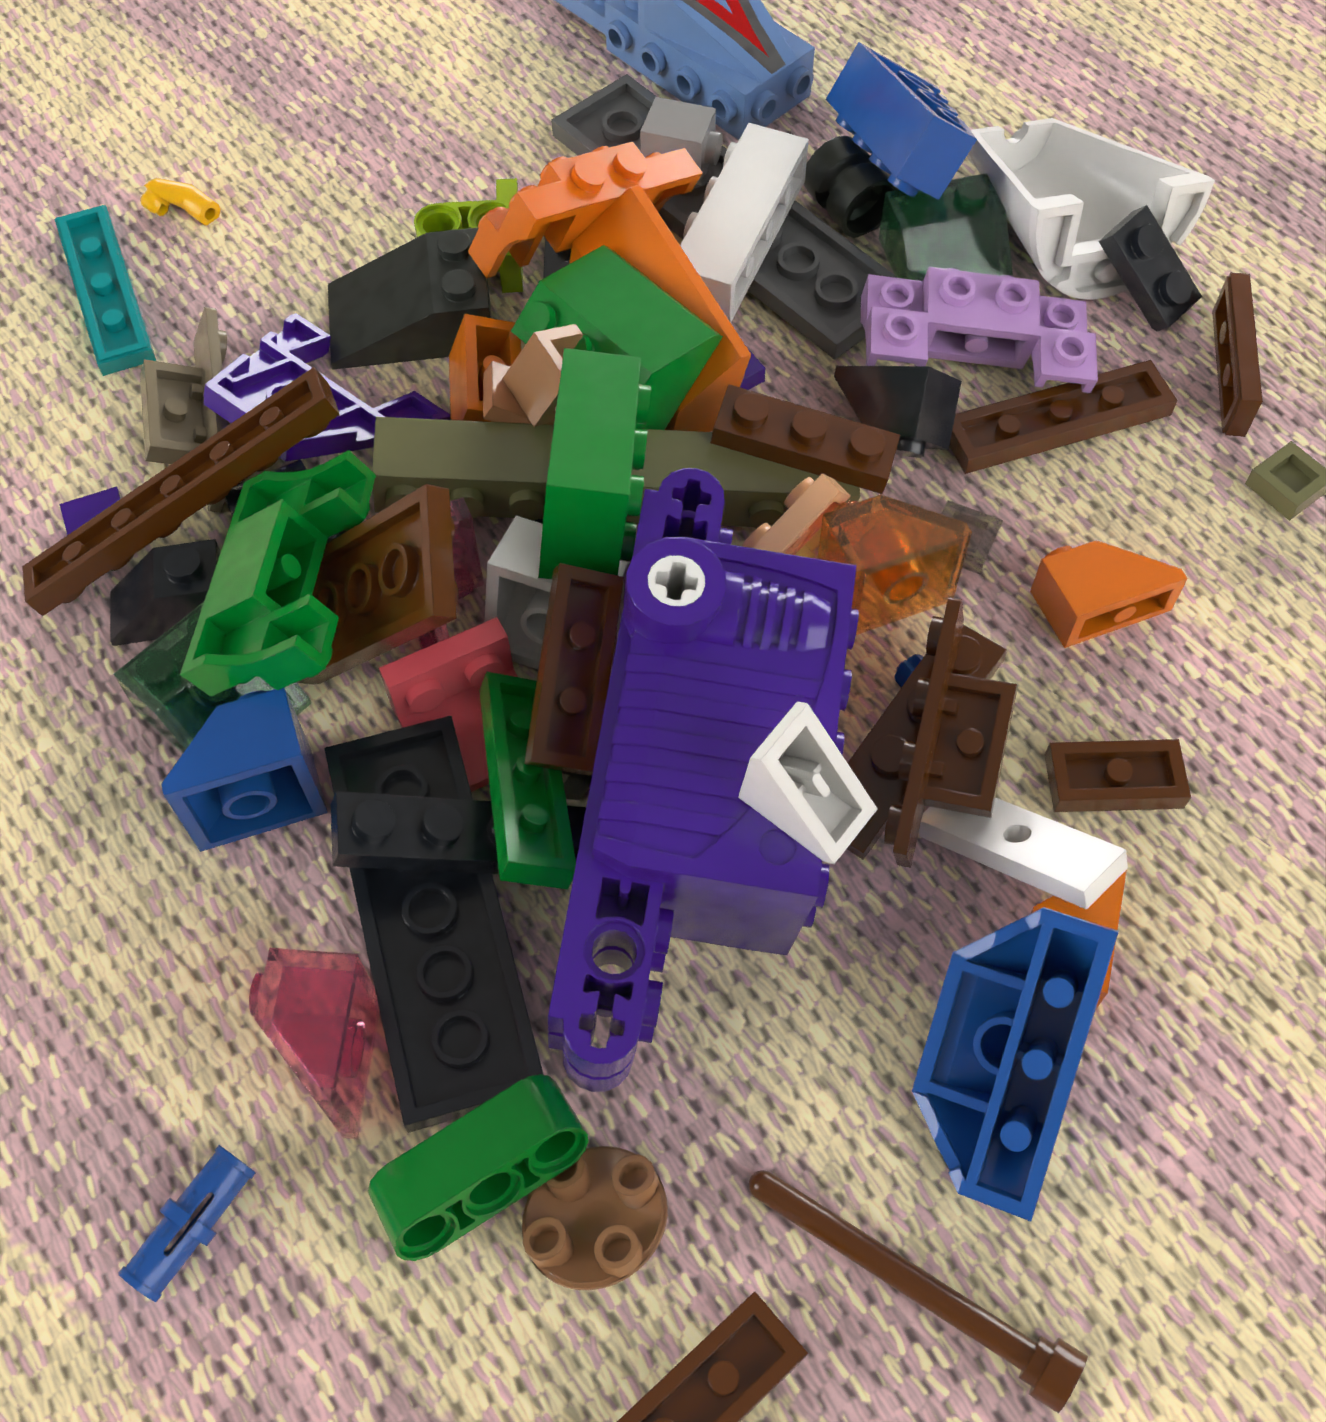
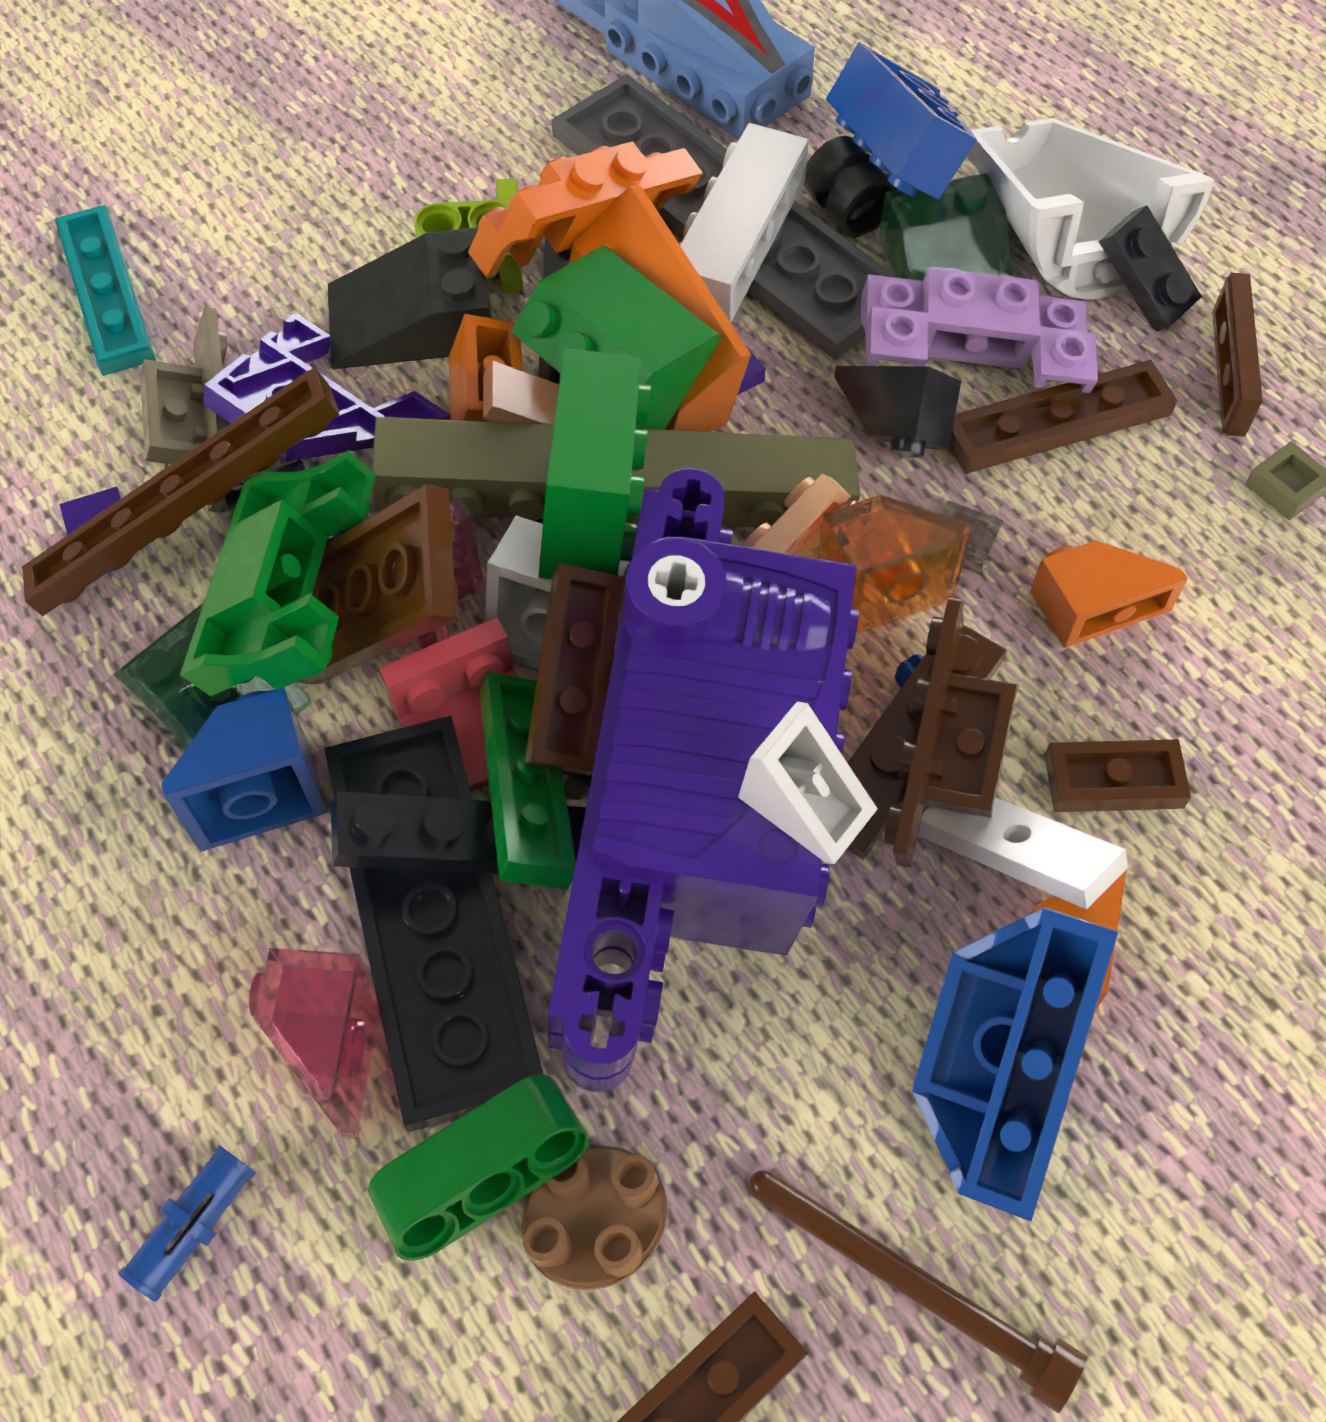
(161, 591): black slope -> none
(163, 192): yellow arm -> none
(537, 372): medium nougat panel -> none
(682, 125): light grey brick -> none
(805, 439): reddish brown plate -> none

